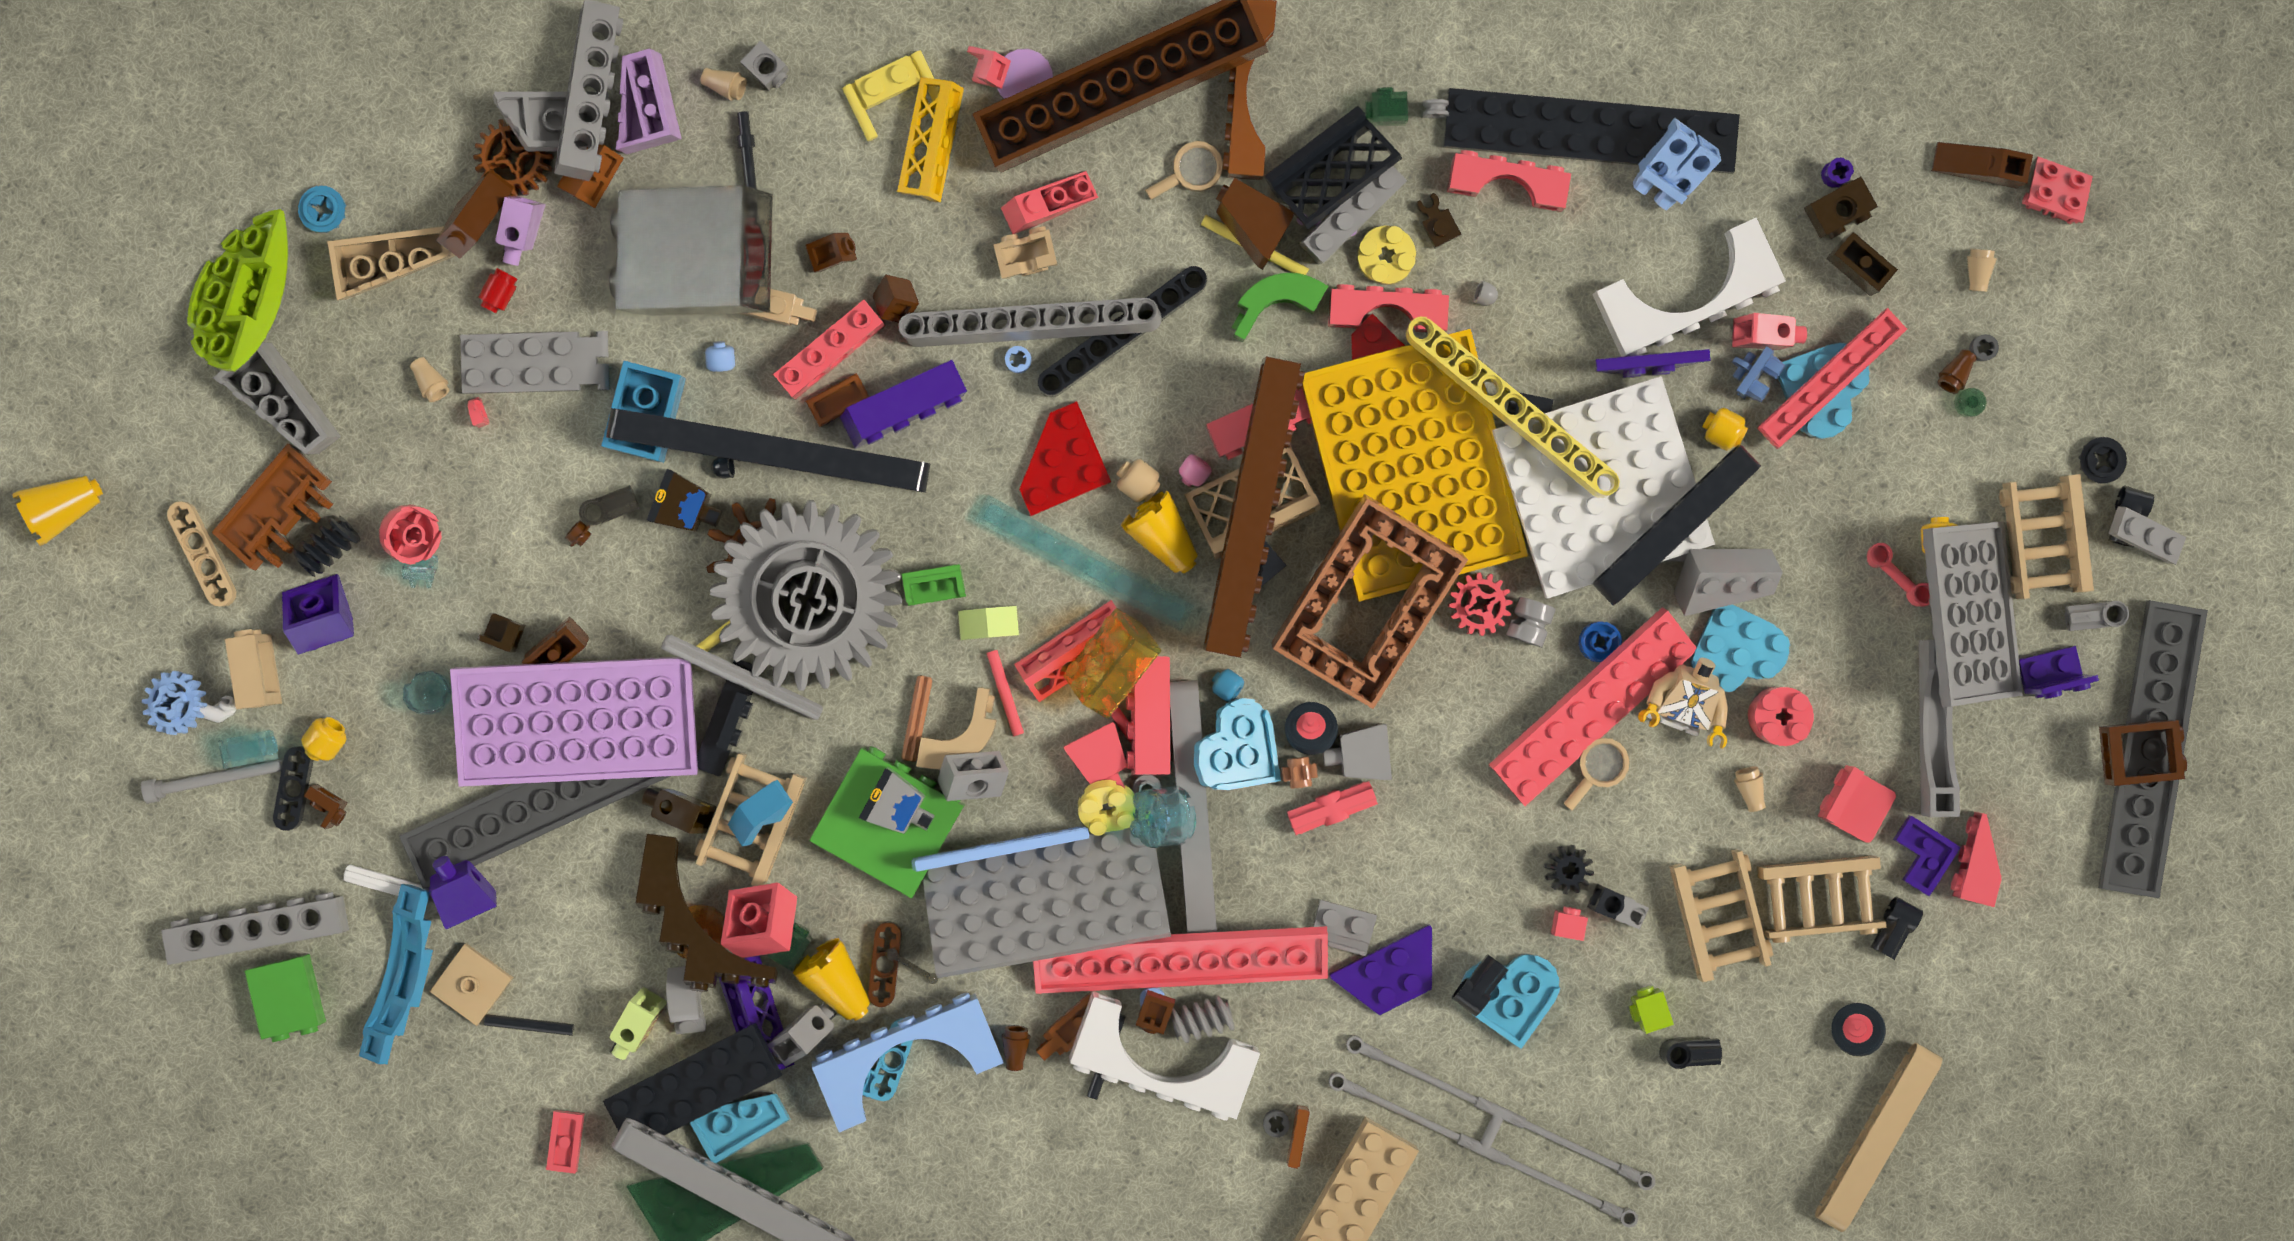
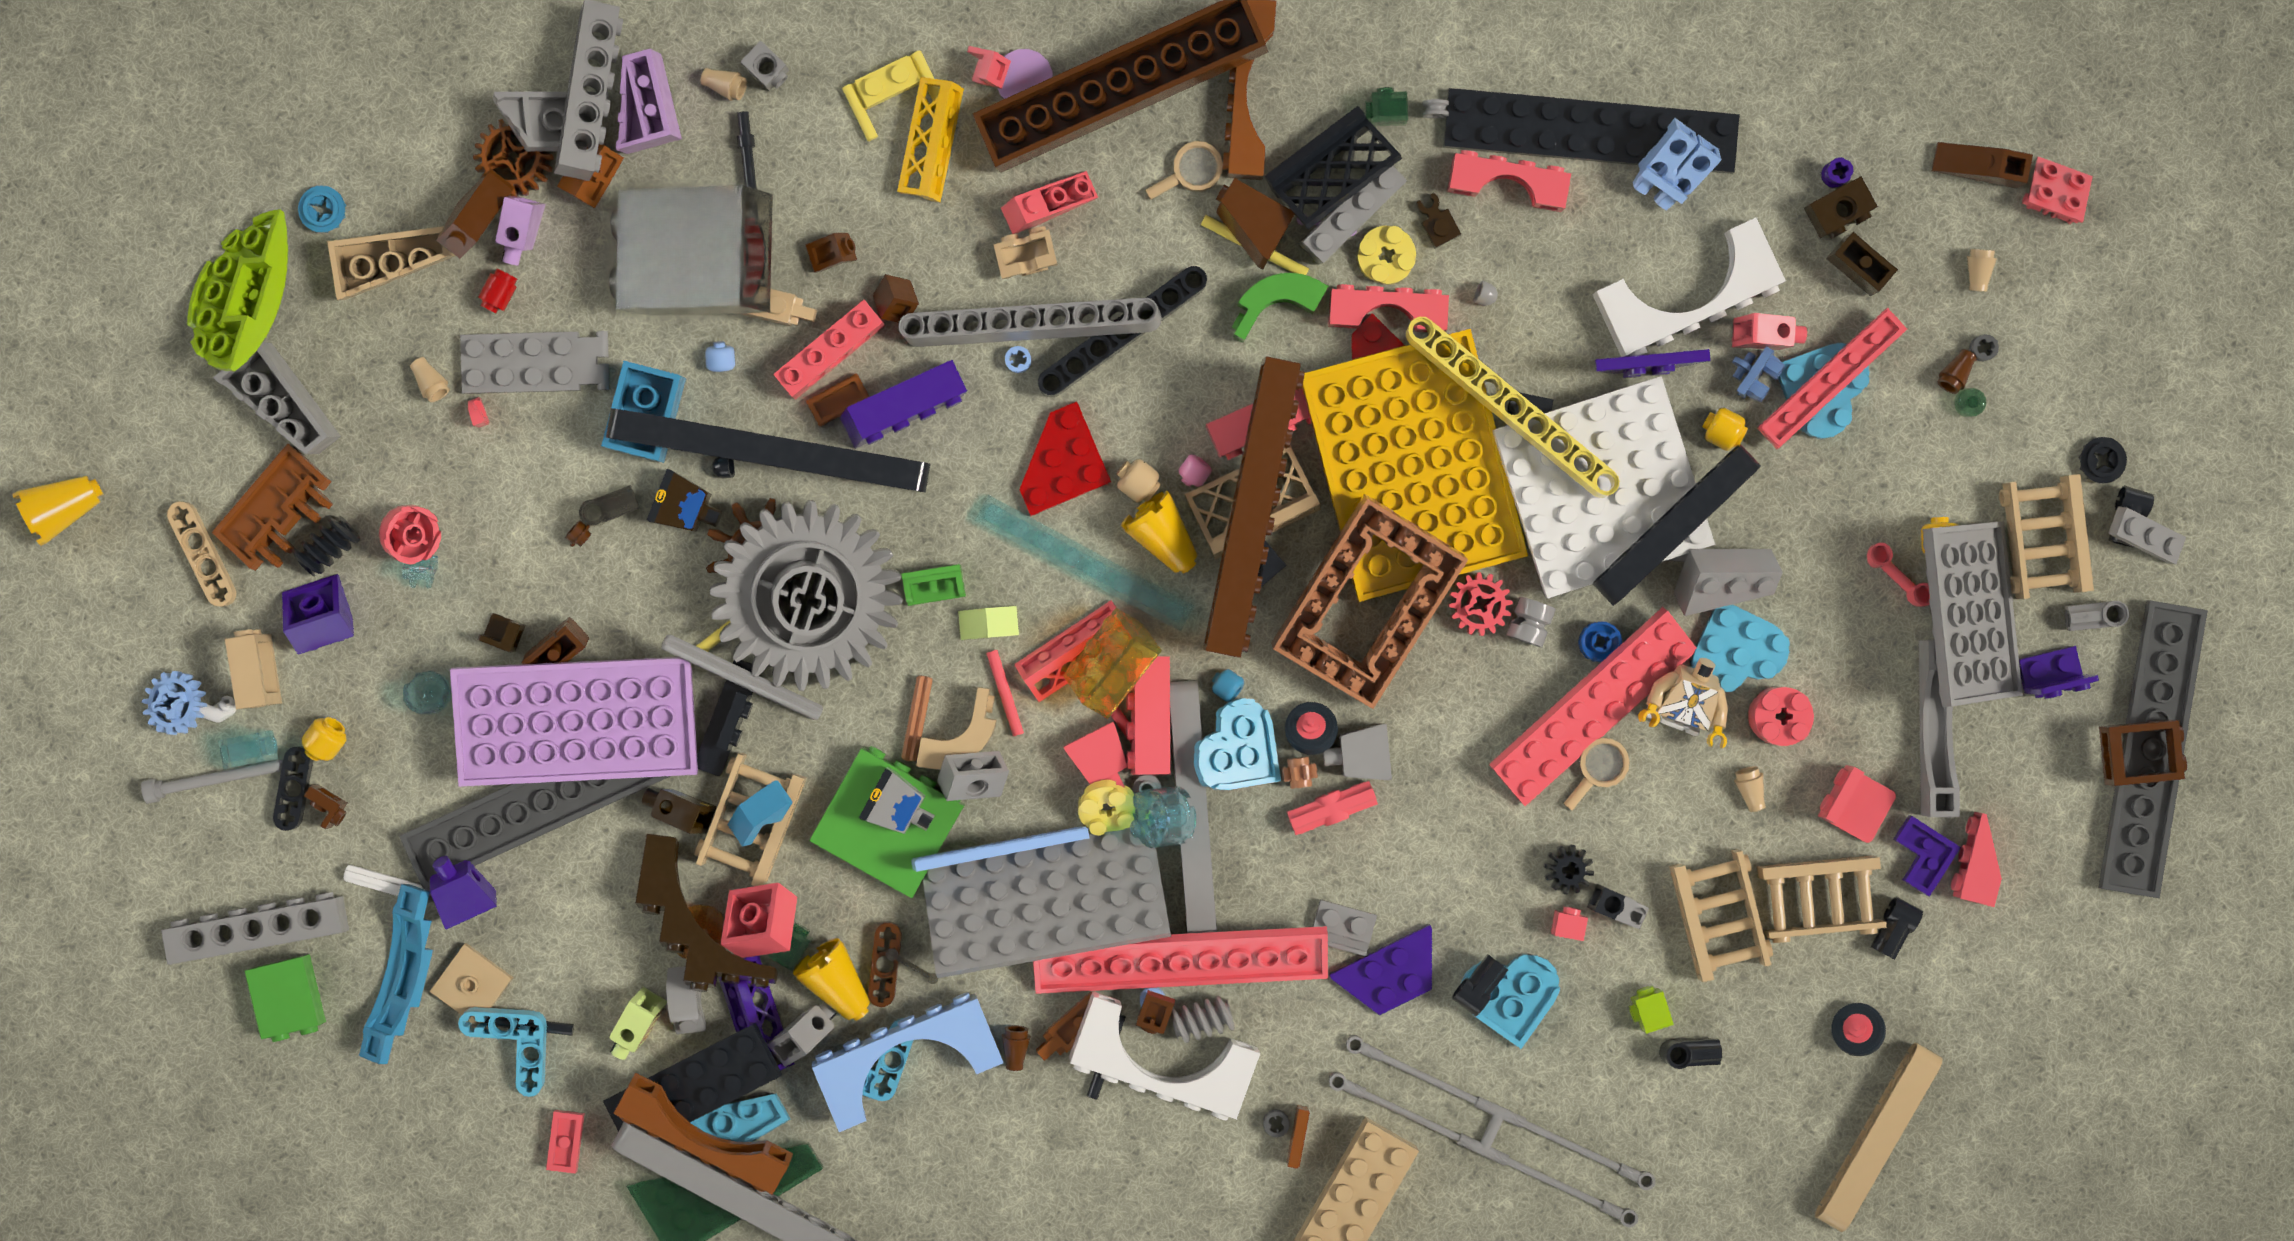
(524, 1037): none -> medium azure beam
(754, 1162): none -> dark orange arch

